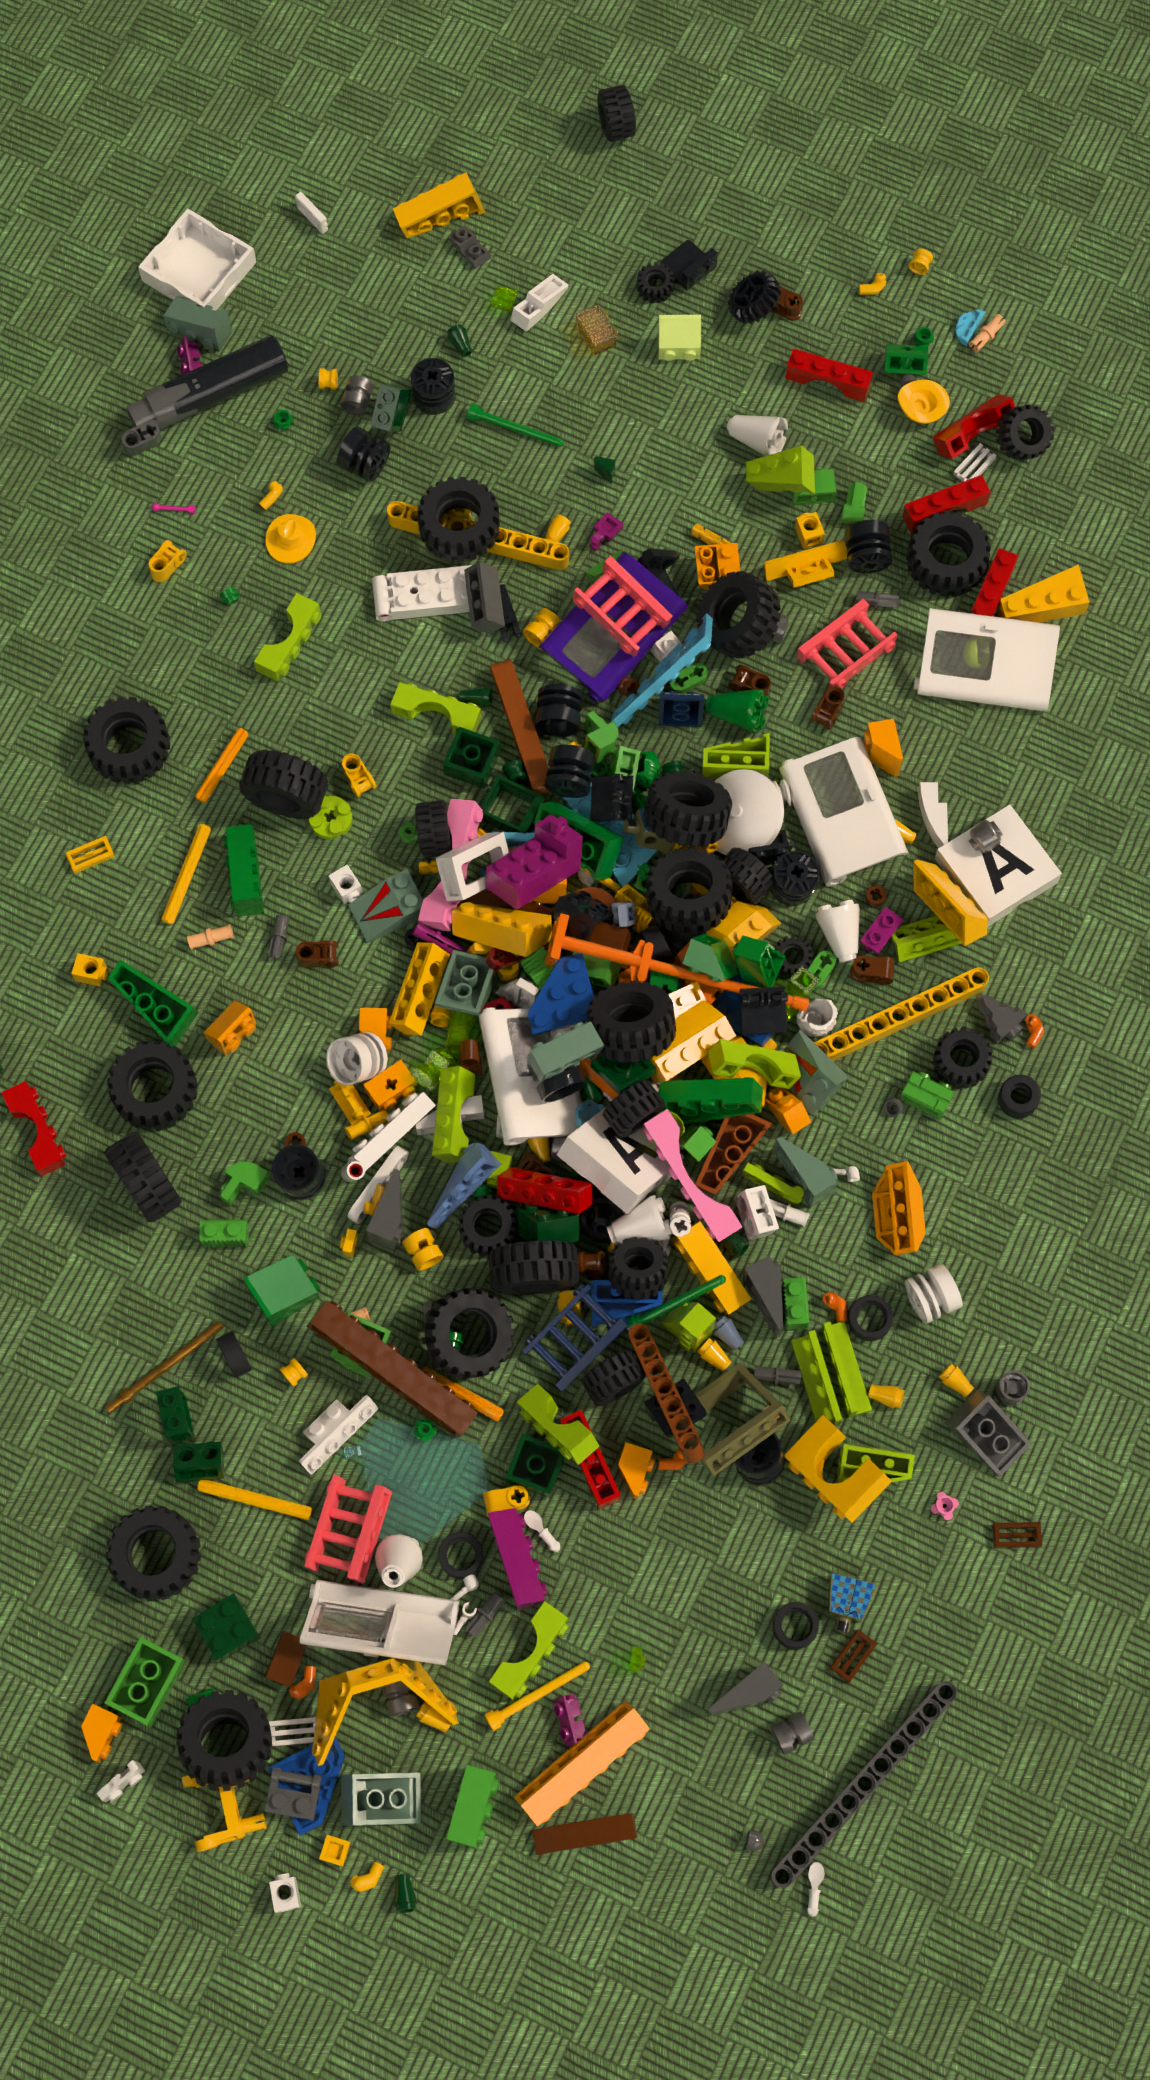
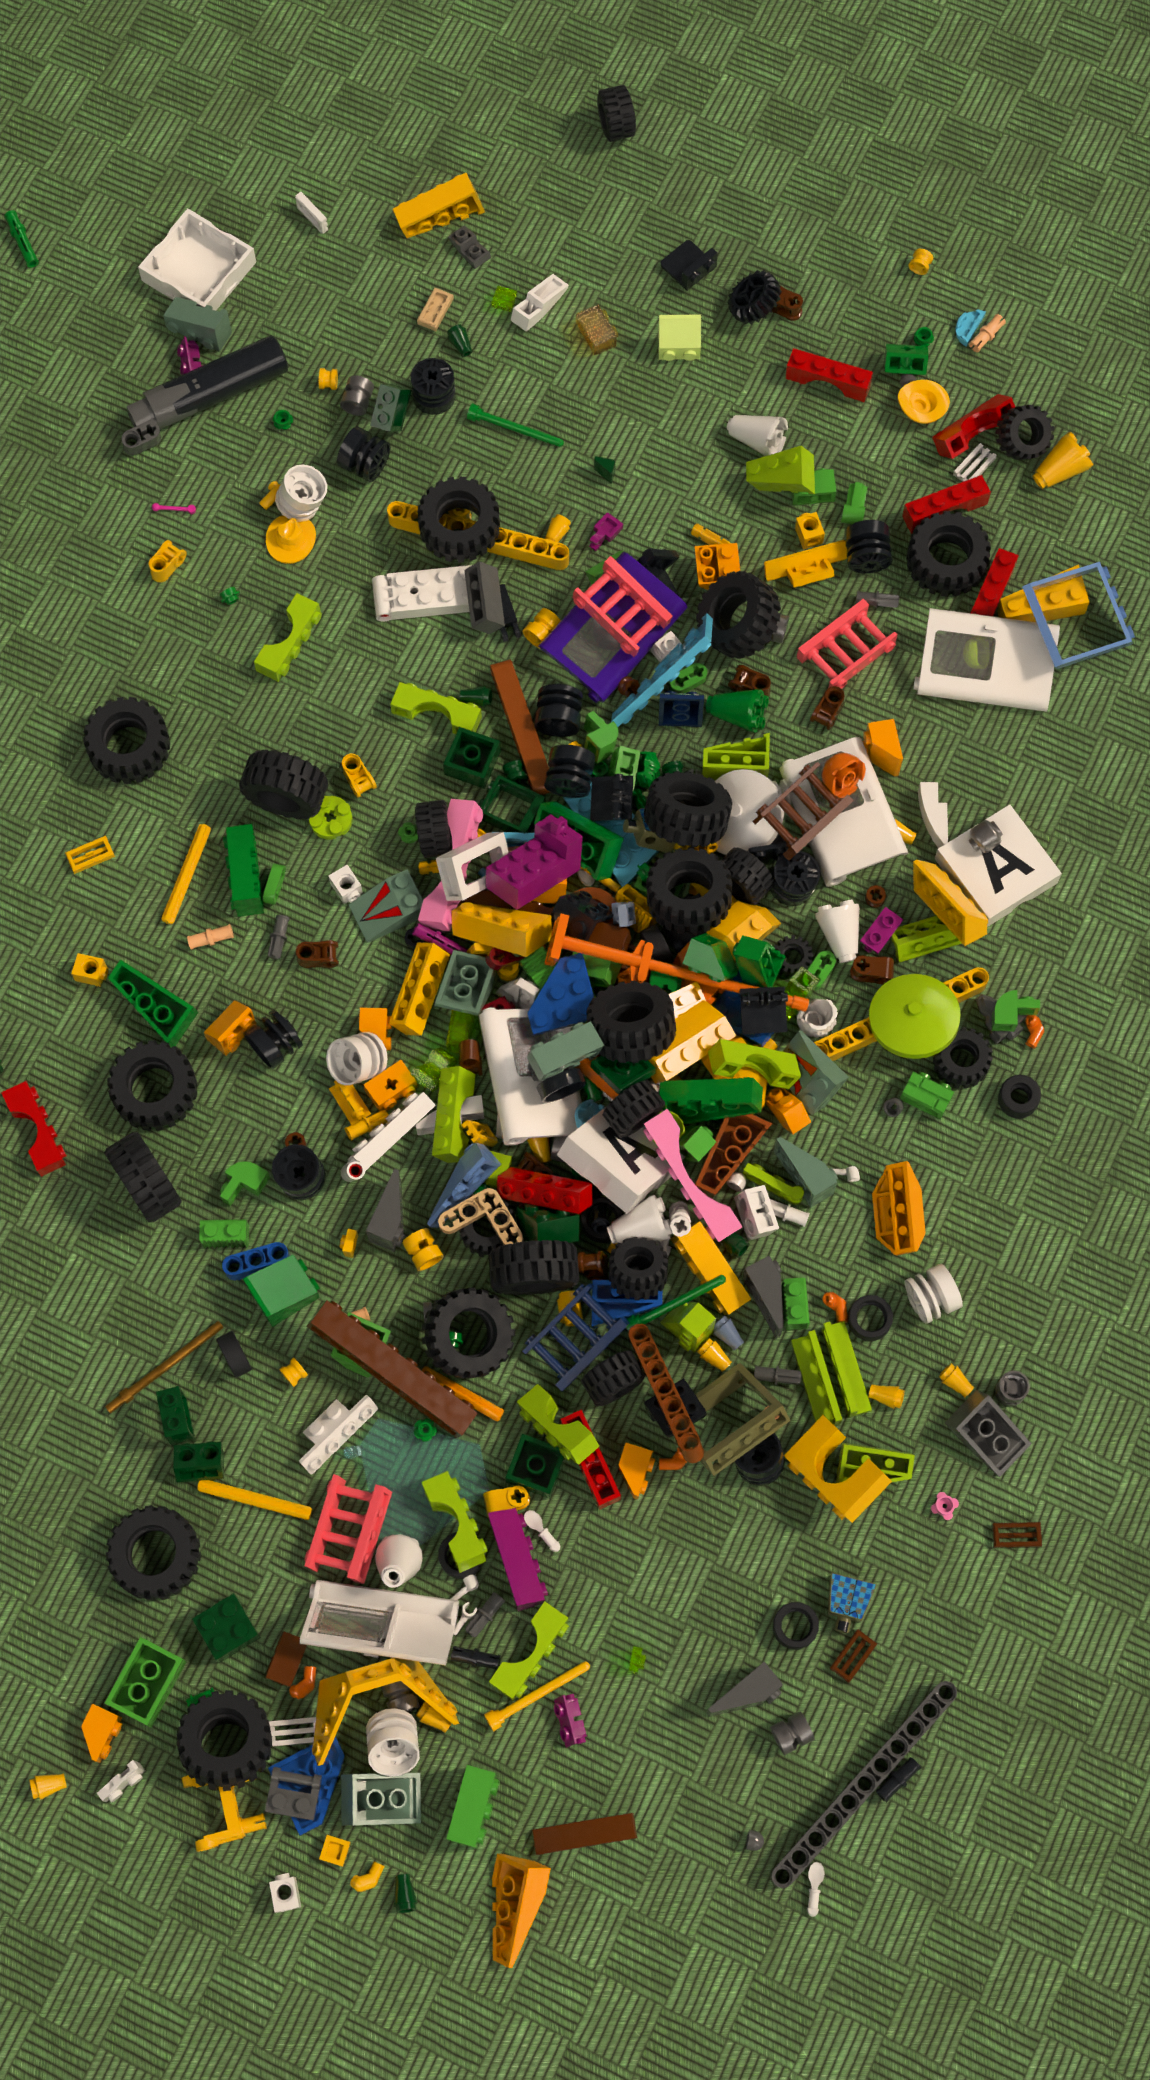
(13, 222): none -> green pin
(46, 1785): none -> yellow cone
(221, 765): light orange axle -> none
(244, 1260): none -> blue beam
(273, 1039): none -> black wheel
(274, 884): none -> bright green beam
(301, 493): none -> white wheel
(370, 1207): yellow arm -> none
(392, 1742): none -> white wheel
(394, 1161): white beam -> none
(435, 309): none -> tan plate
(440, 1016): yellow cone -> none
(443, 1497): none -> lime arch
(475, 1658): none -> black pin
(478, 1131): none -> yellow tile
(482, 1209): none -> tan beam
(519, 1894): none -> light orange wedge
(581, 1763): light orange brick -> none
(657, 272): black tyre -> none
(737, 1181): none -> white hinge
(808, 830): none -> reddish brown fence
(842, 774): none -> orange cylinder
(875, 287): yellow arm -> none
(898, 1779): none -> black pin
(914, 1016): none -> lime dish
(1009, 1007): none -> bright green brick
(1044, 628): none -> medium blue window
(1063, 462): none -> yellow cone

